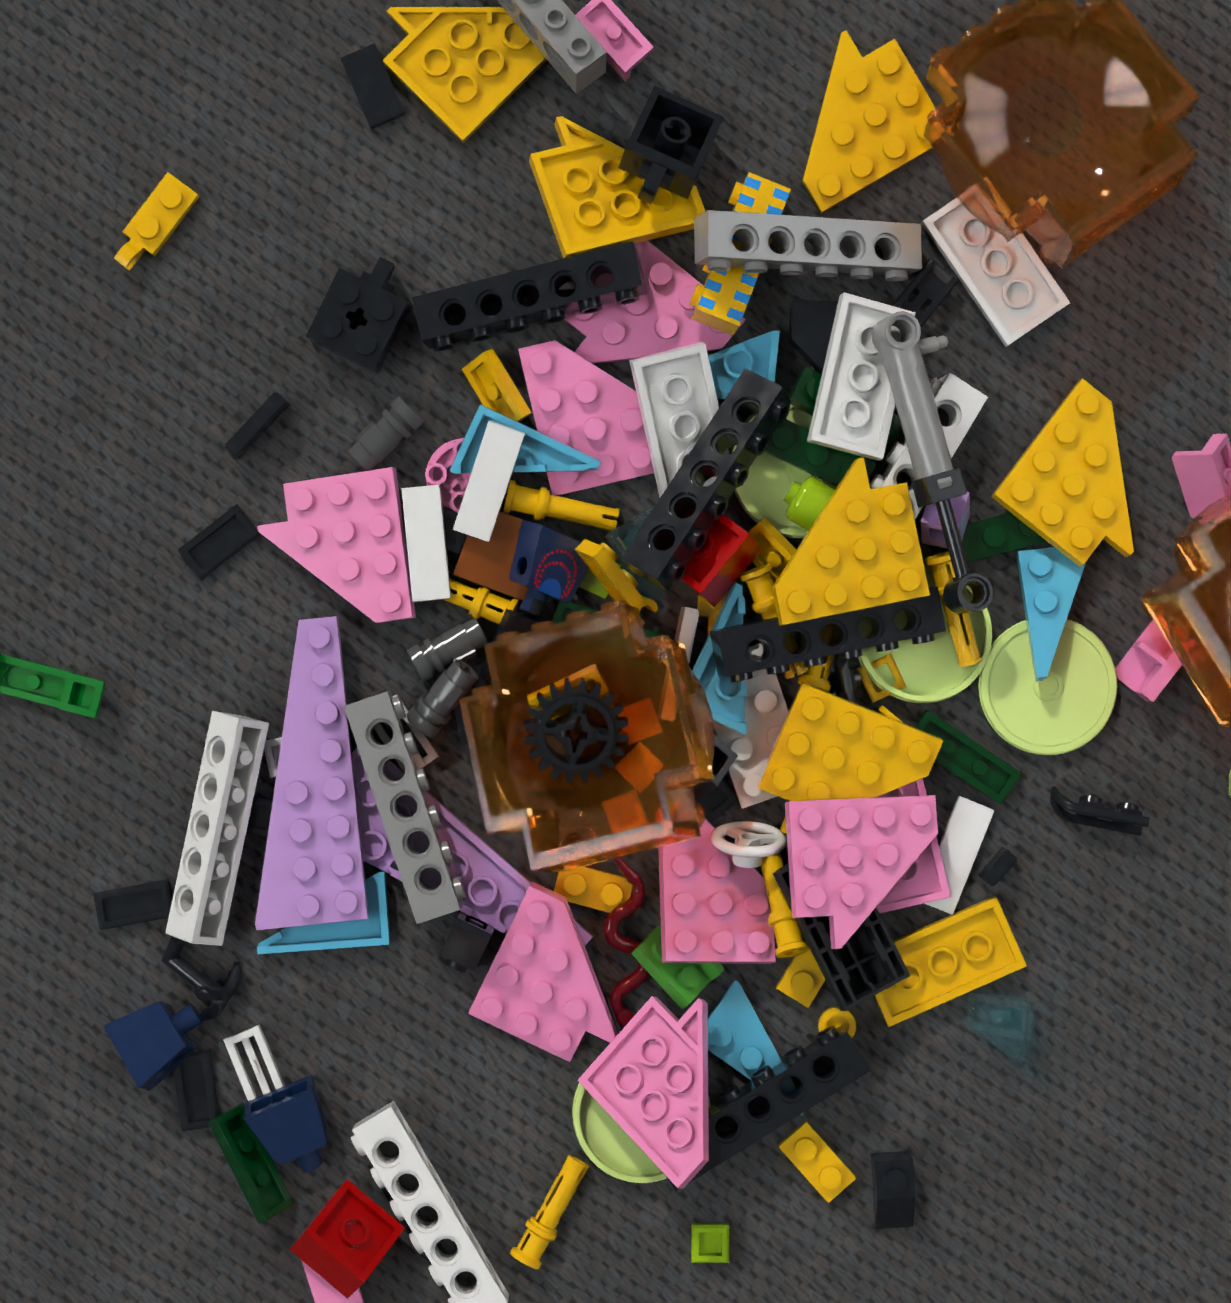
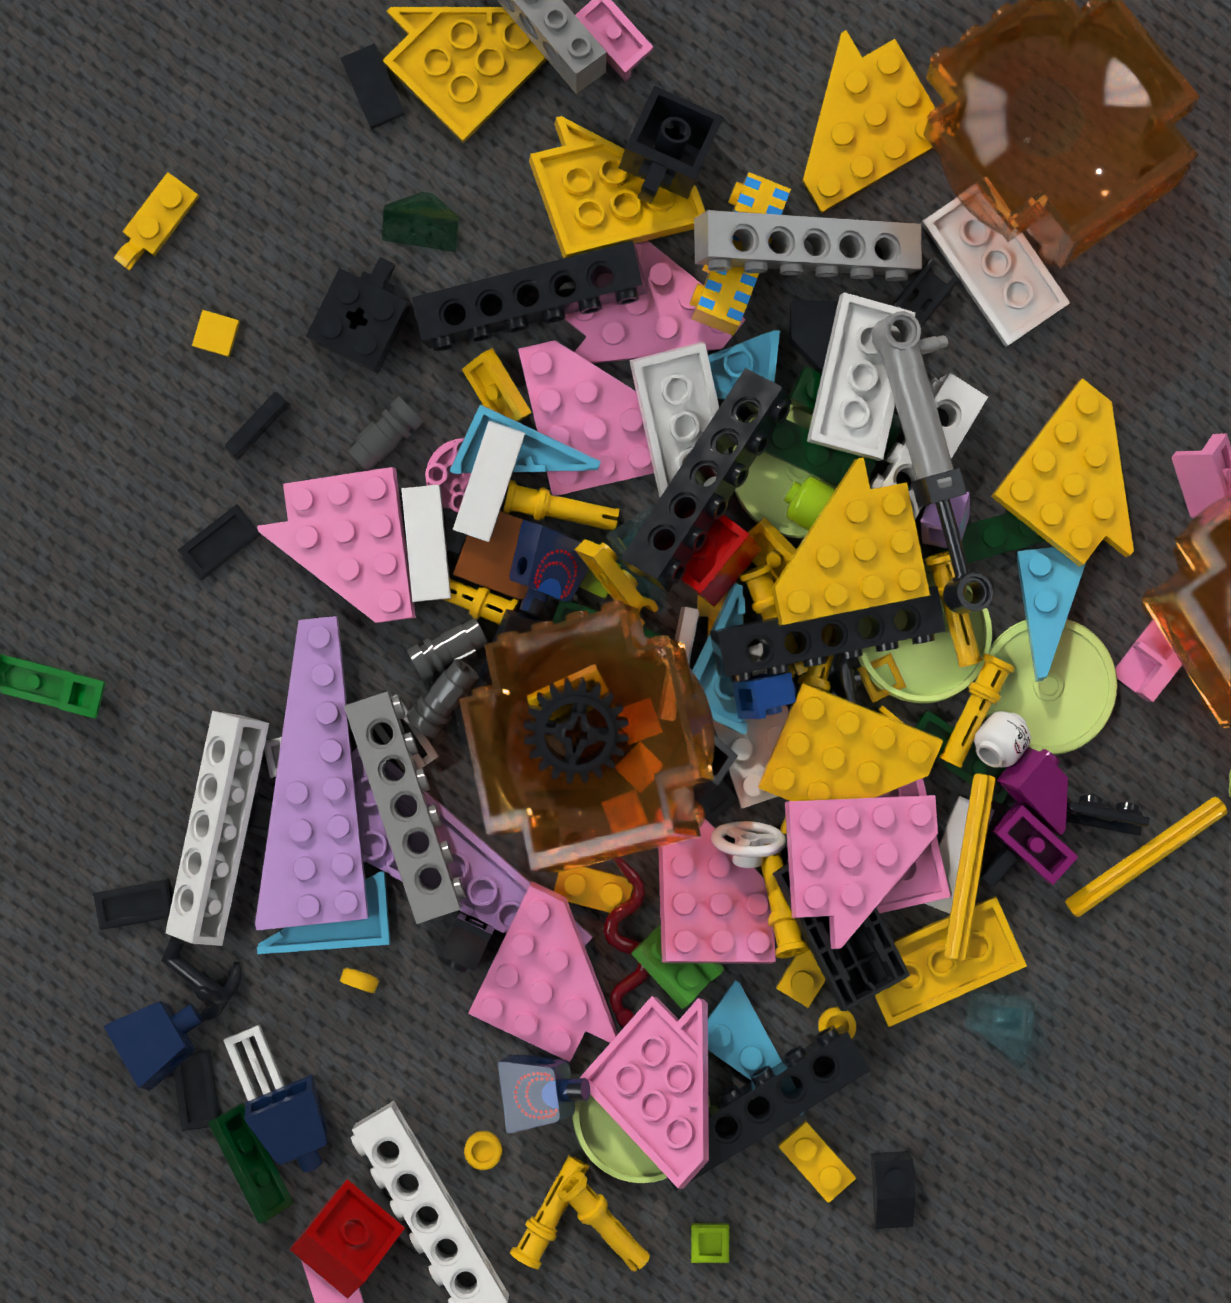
(216, 333): none -> yellow tile
(359, 980): none -> yellow tile
(421, 222): none -> clear green slope
(483, 1150): none -> yellow tile
(538, 1091): none -> torso
(594, 1211): none -> yellow pin
(764, 695): none -> blue brick
(969, 867): none -> yellow axle
(983, 694): none -> yellow pin
(1002, 739): none -> white head
(1034, 843): none -> magenta brick
(1039, 787): none -> magenta slope
(1146, 856): none -> yellow axle

